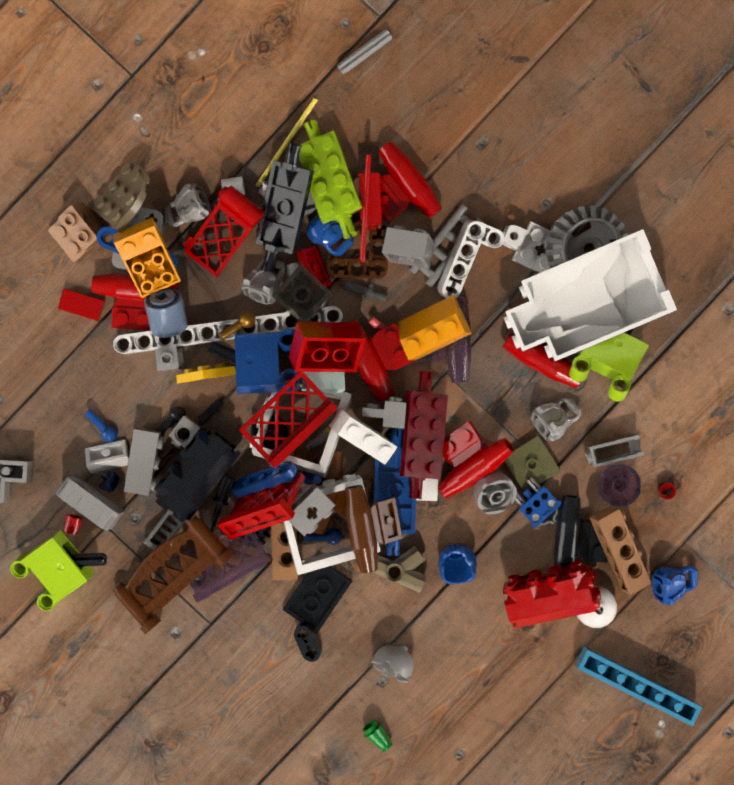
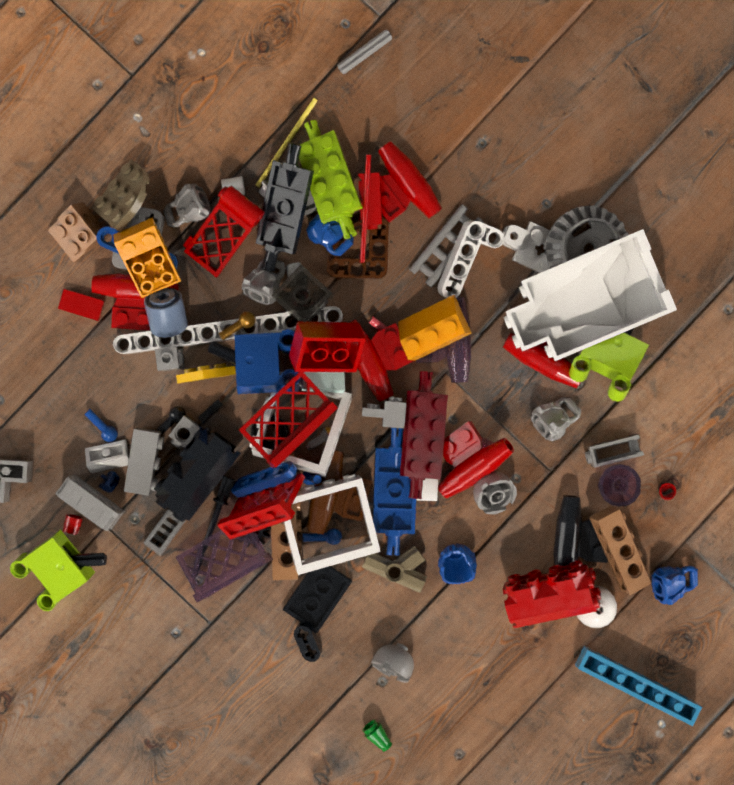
(208, 550): reddish brown piece -> none
(312, 498): light grey brick -> none
(313, 263): red plate -> none
(362, 436): white brick -> none
(369, 292): dark grey piece -> none
(370, 526): reddish brown plate -> none
(408, 247): light grey brick -> none
(531, 461): olive plate -> none
(543, 509): blue piece -> none

